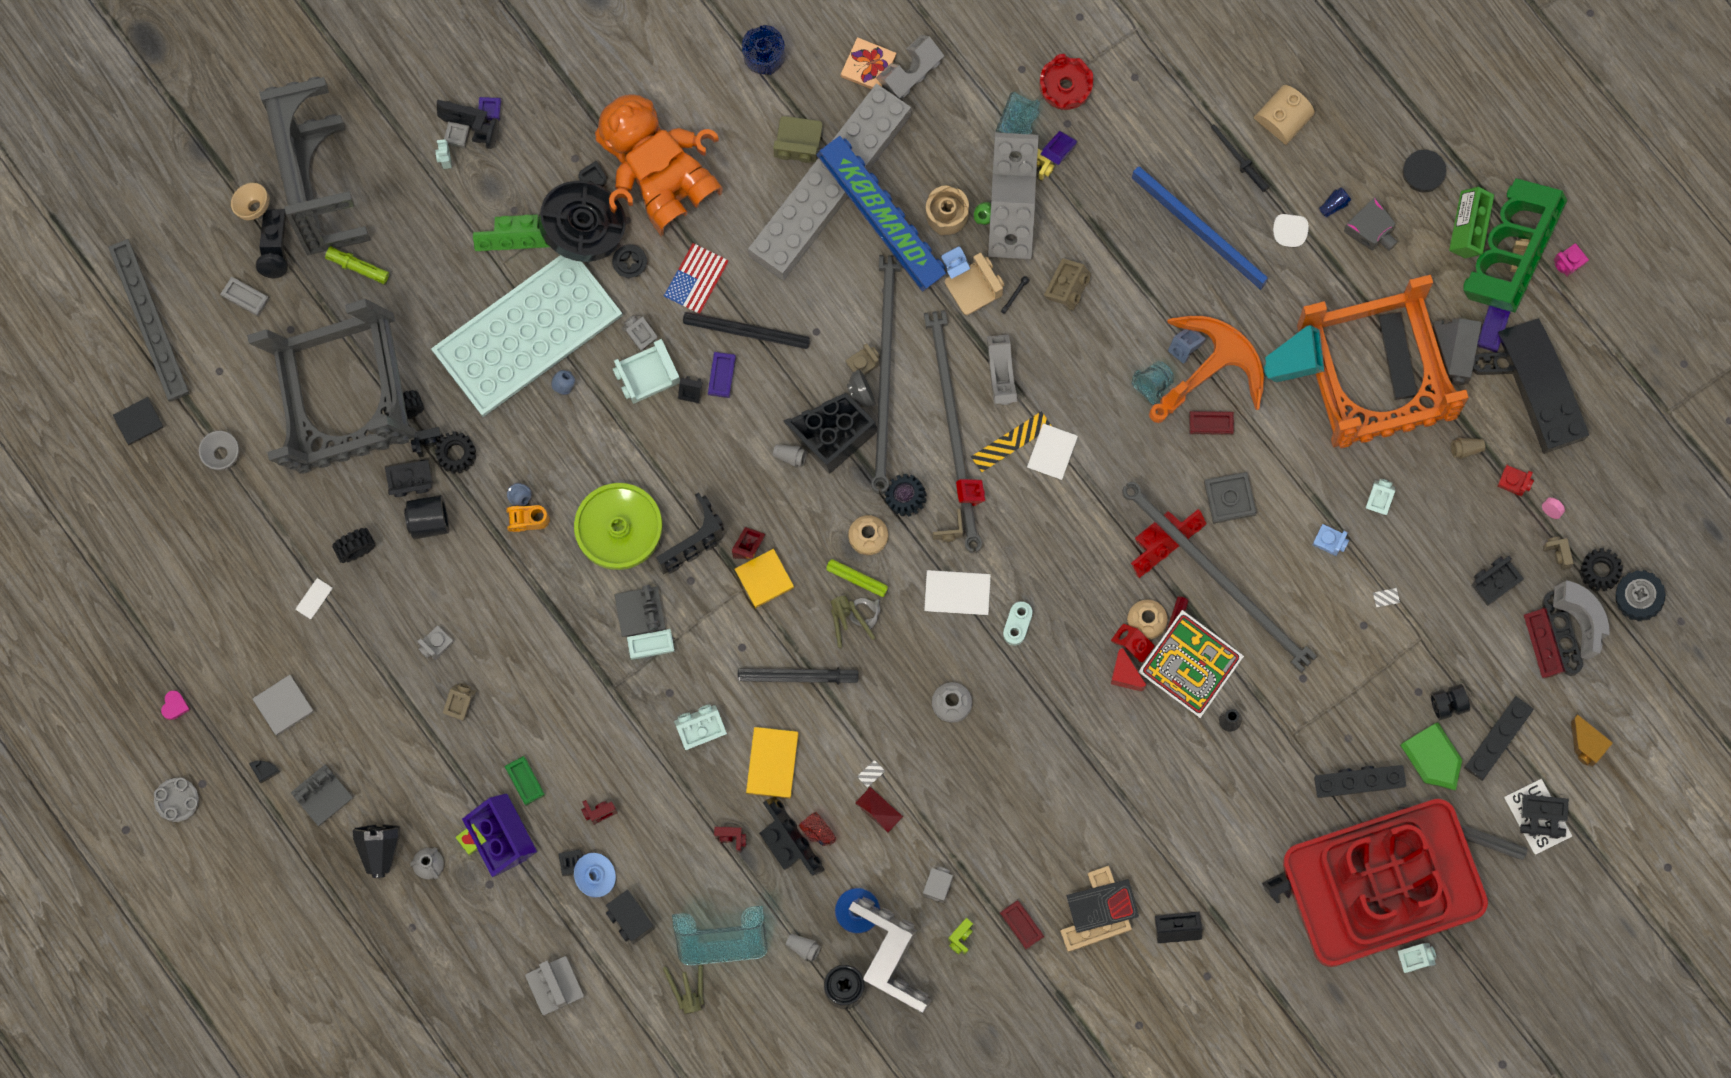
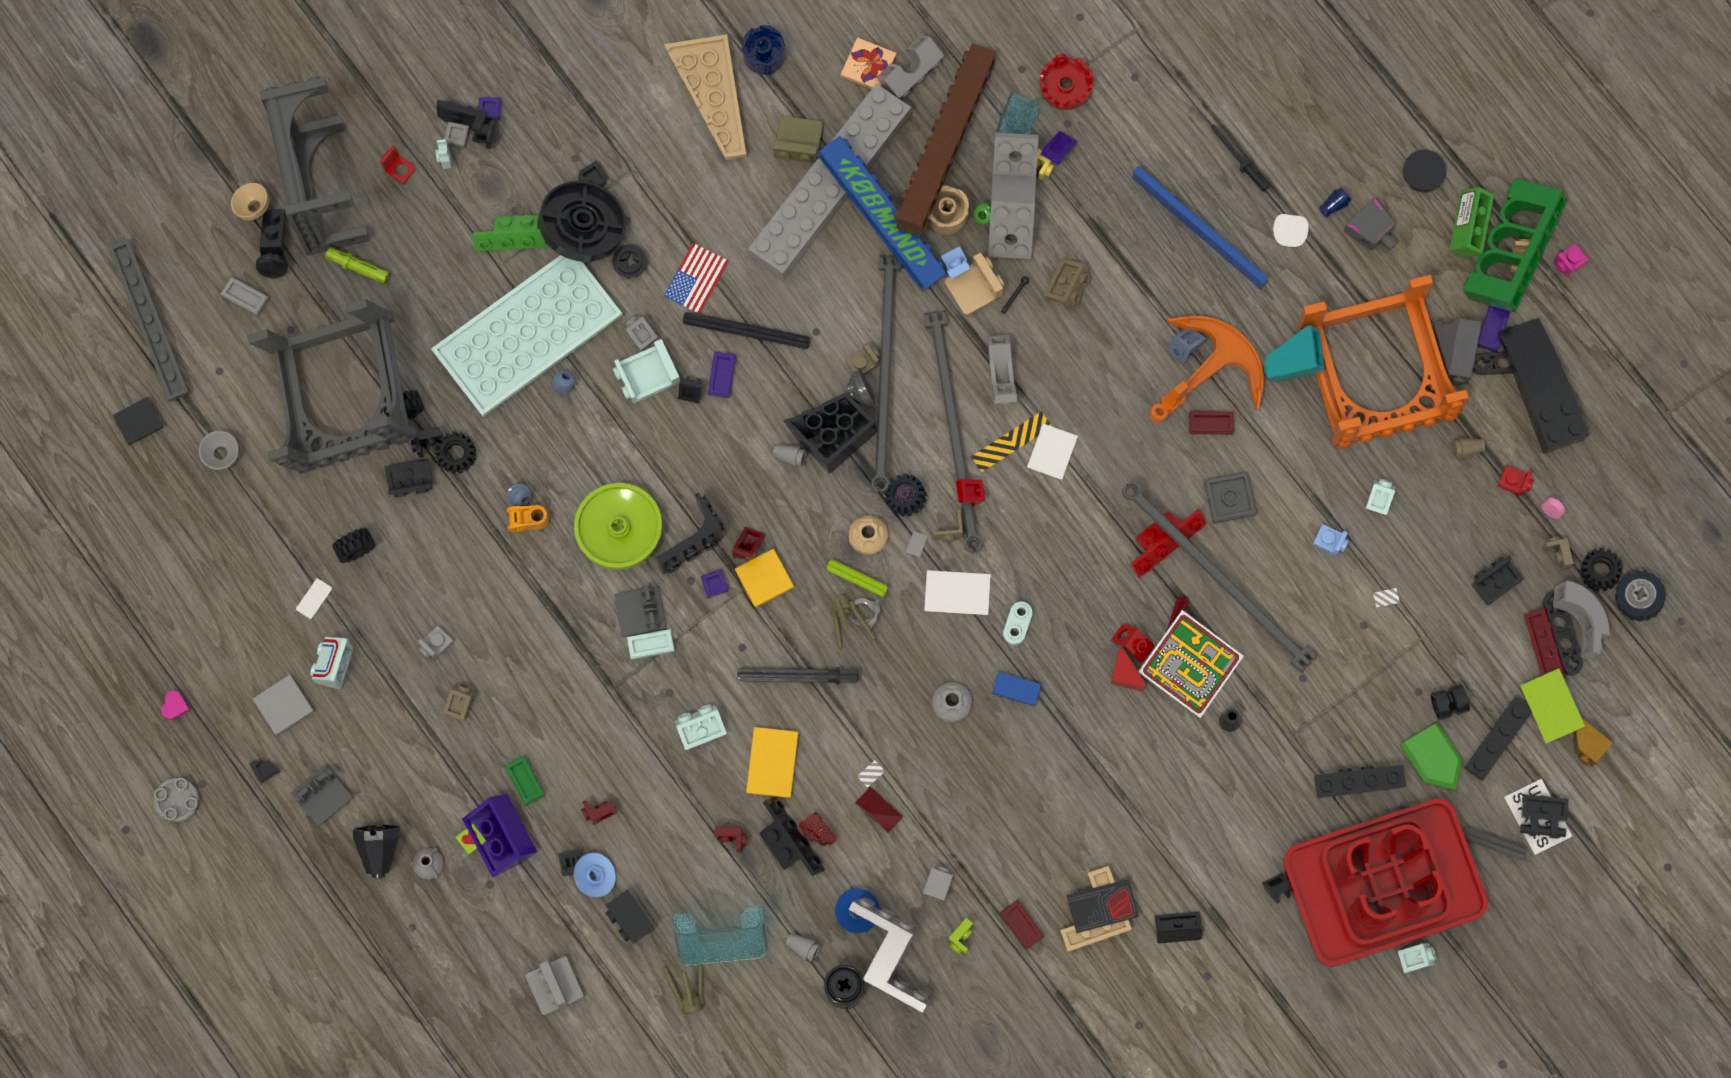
(332, 662): none -> light aqua slope
(391, 160): none -> red bracket
(426, 517): black piece -> none
(654, 159): orange piece -> none
(709, 78): none -> tan wing
(714, 583): none -> dark purple tile
(916, 544): none -> light grey sticker
(946, 140): none -> reddish brown brick
(1016, 689): none -> blue tile
(1153, 381): clear light blue piece -> none
(1153, 629): tan piece -> none
(1285, 113): tan brick -> none
(1397, 356): black tile -> none
(1552, 706): none -> lime sticker

